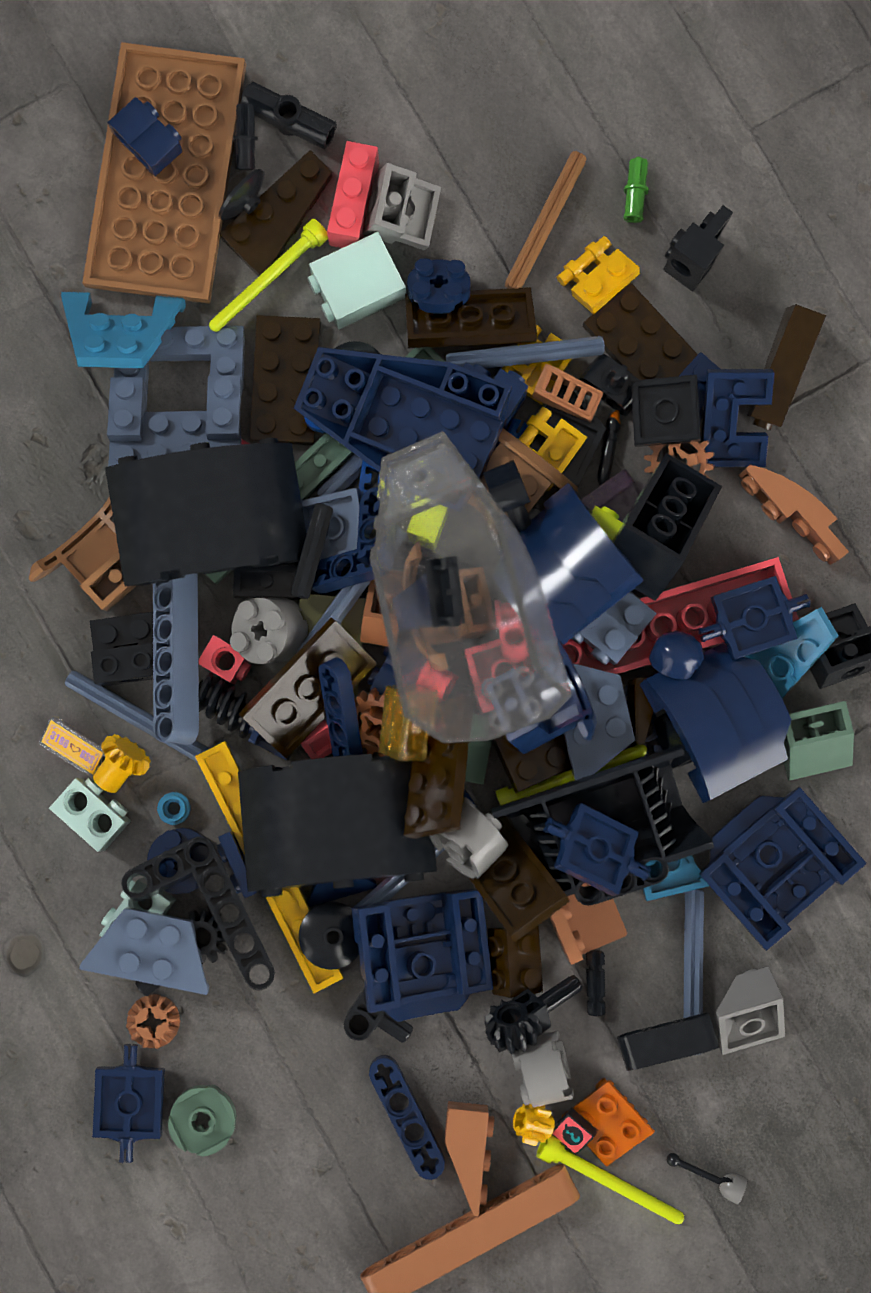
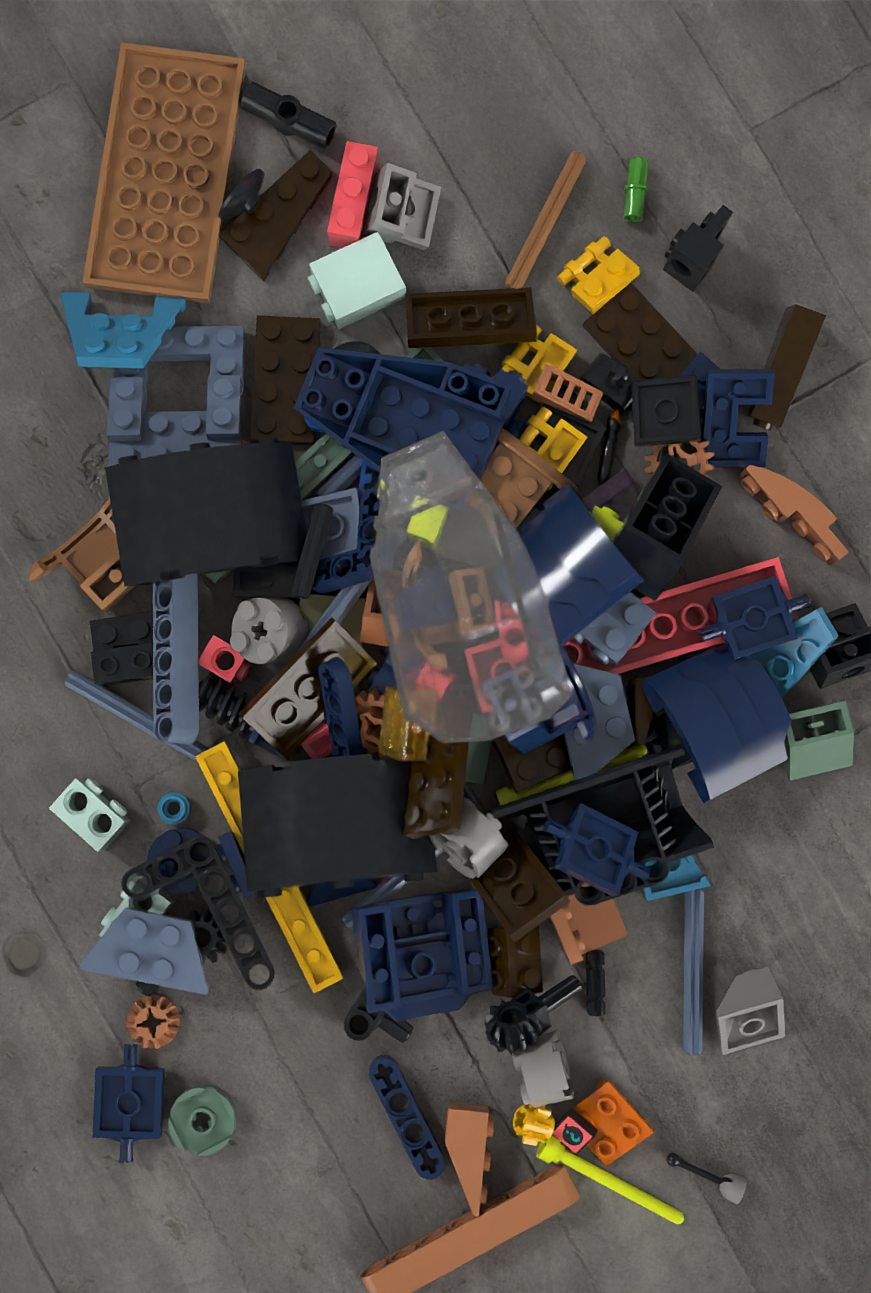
(72, 746): slope -> none
(120, 762): yellow gear -> none
(146, 136): dark blue brick -> none
(245, 137): black axle -> none
(312, 236): neon yellow piece -> none
(314, 931): black dish -> none
(427, 274): dark blue plate -> none
(444, 592): black hinge -> none
(510, 493): black beam -> none
(530, 353): sand blue axle -> none
(667, 1041): black beam -> none
(676, 655): dark blue hair -> none
(777, 862): dark blue slope -> none

